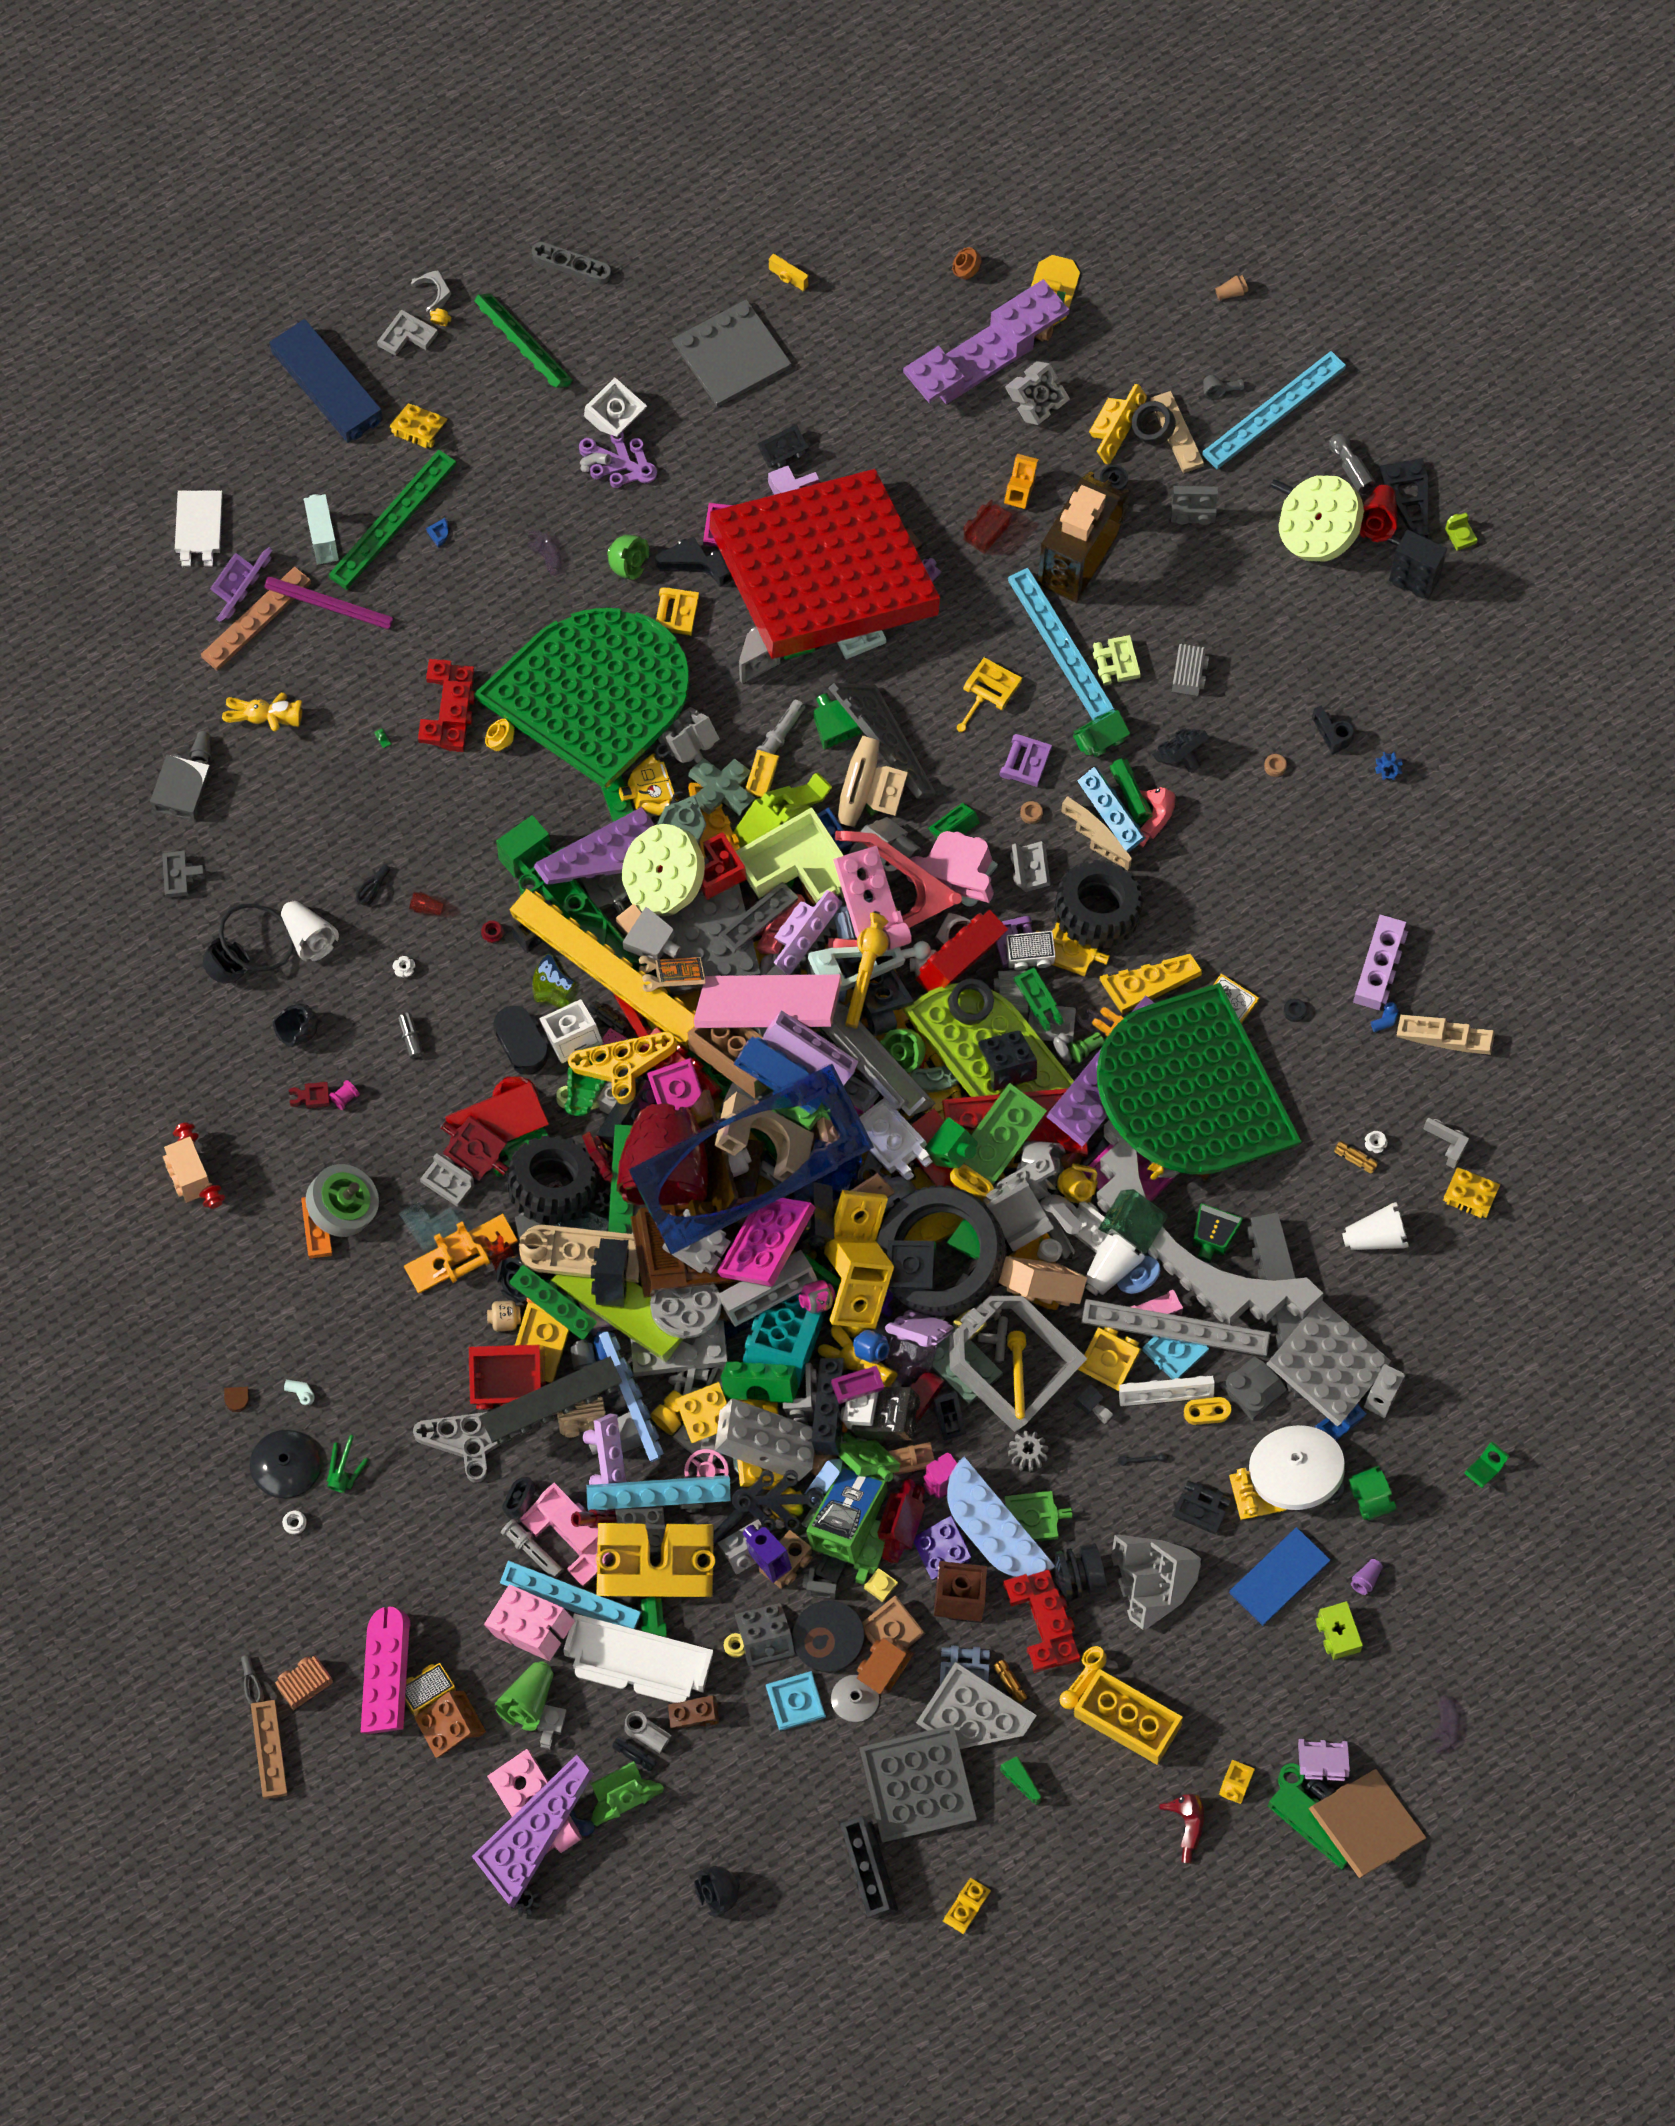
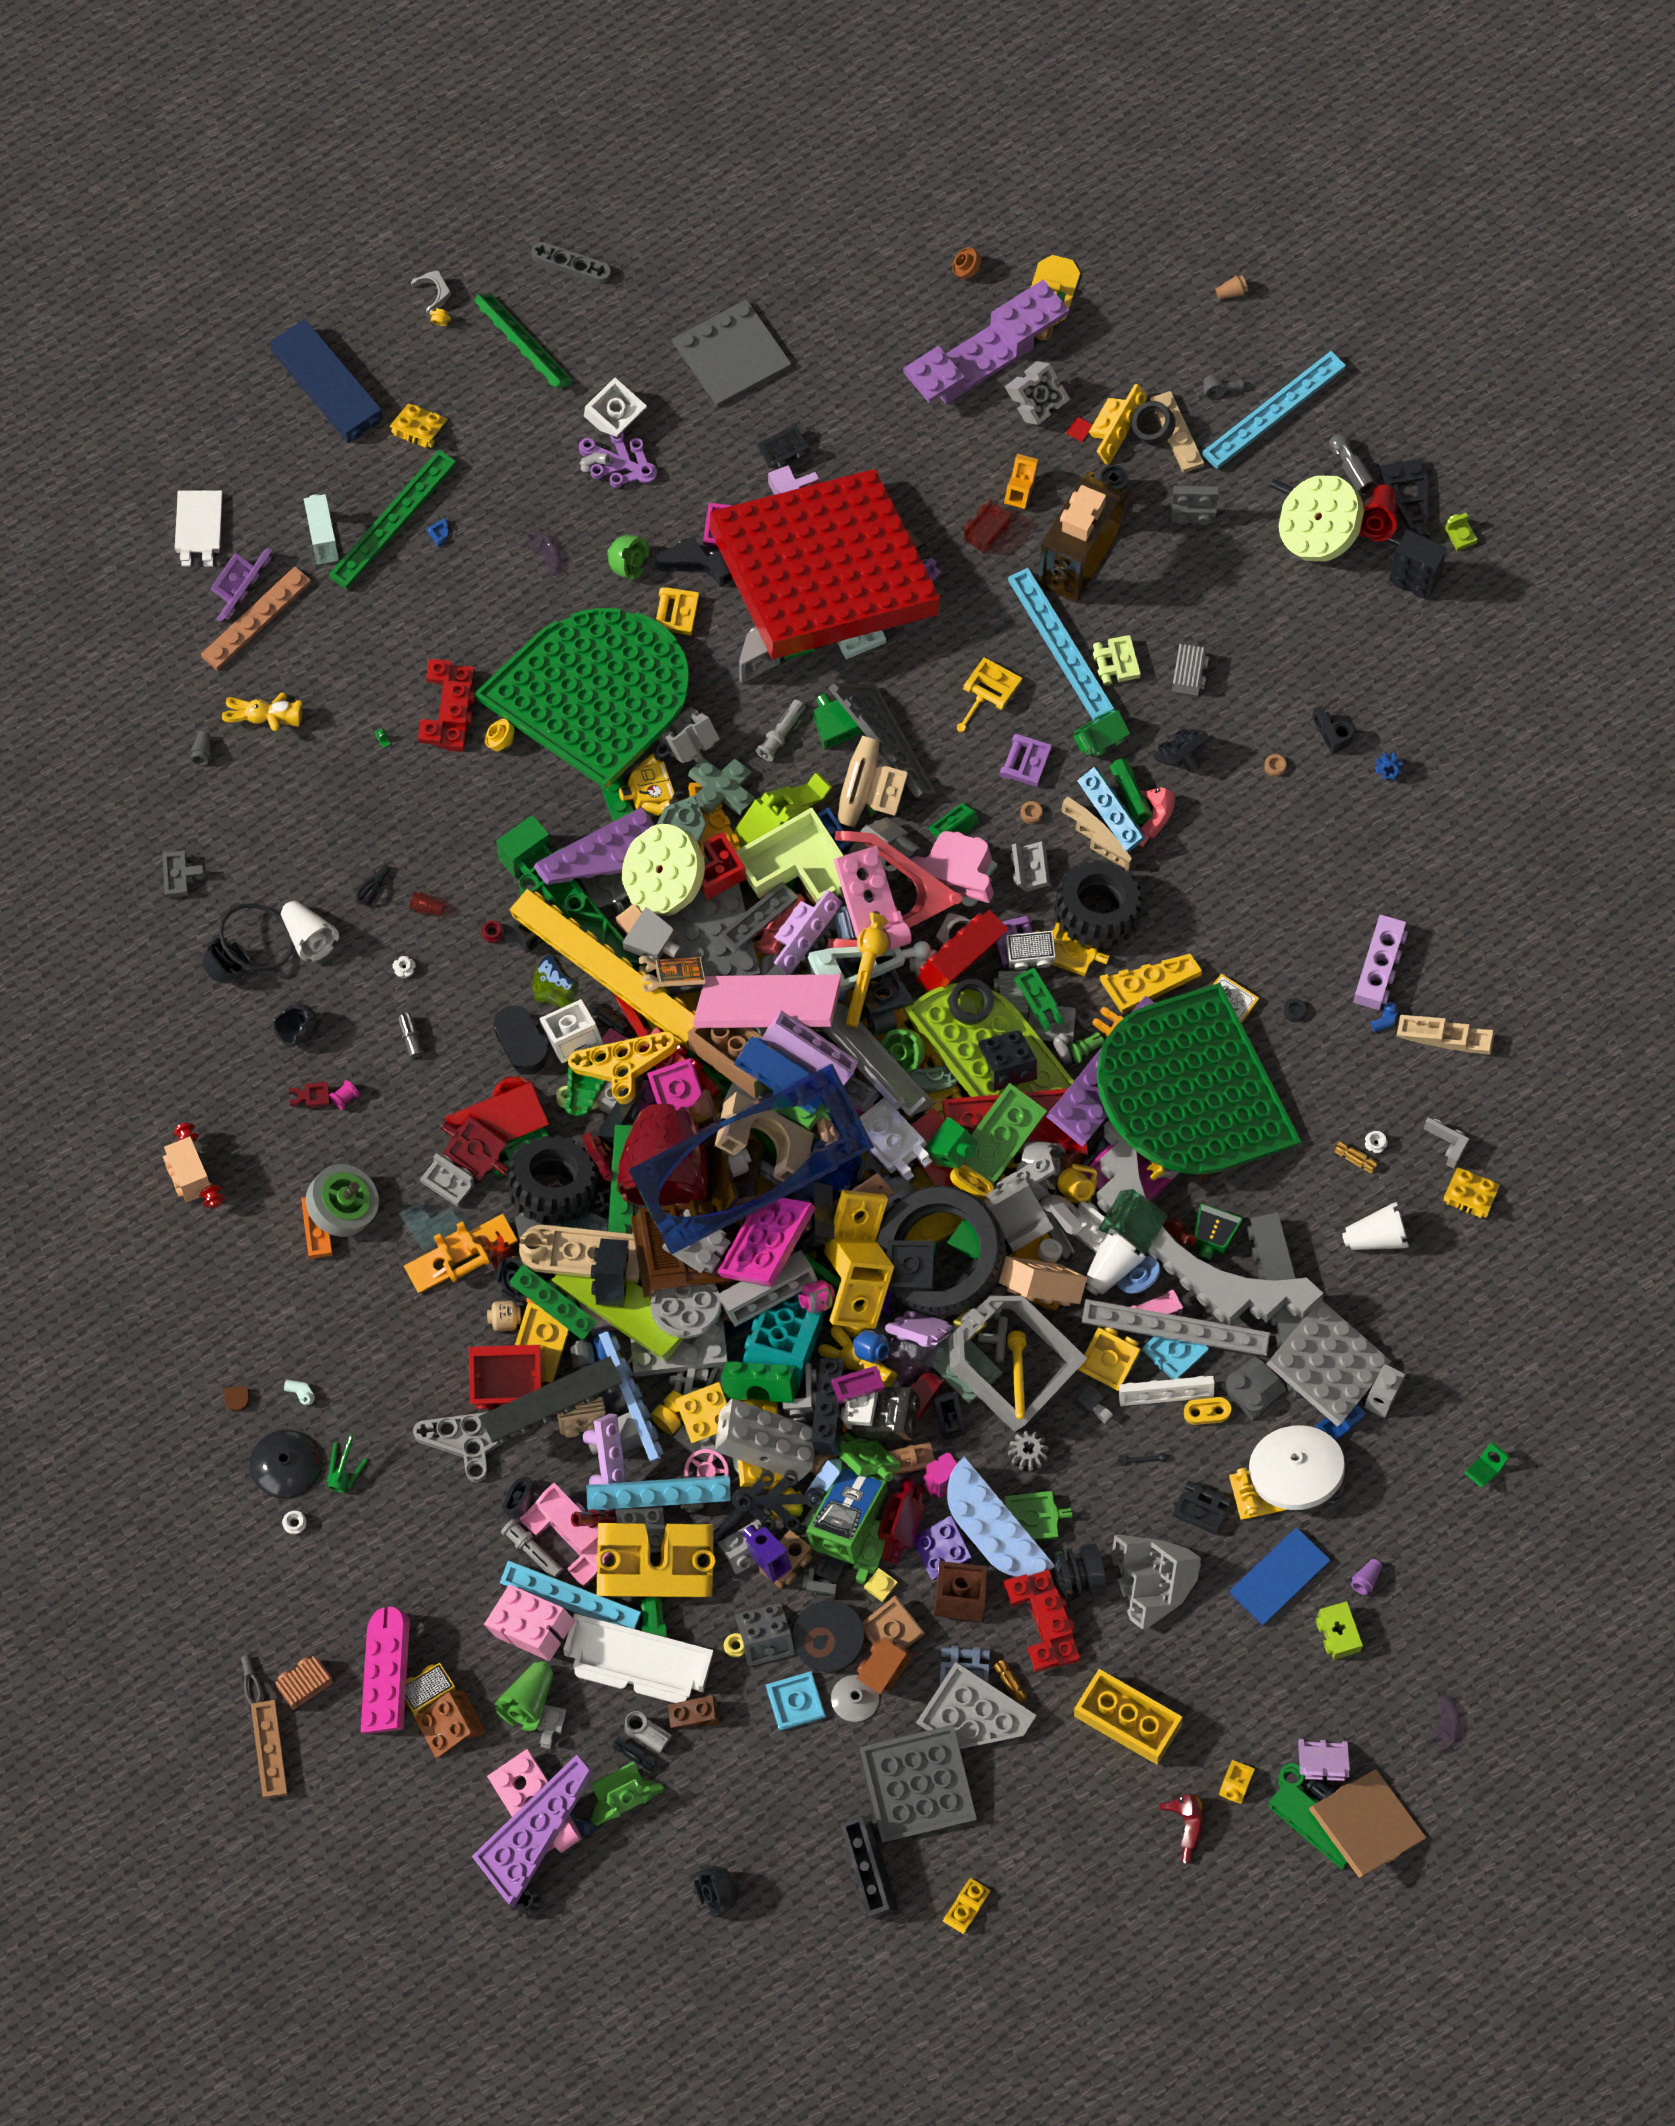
(180, 787): dark grey panel -> none
(328, 602): magenta axle -> none
(406, 328): light grey plate -> none
(762, 773): yellow plate -> none
(788, 272): yellow plate -> none
(1020, 1778): green slope -> none
(1070, 1697): yellow piece -> none
(1079, 429): none -> red piece
(1177, 1229): none -> clear red plate
(1373, 1493): green brick -> none

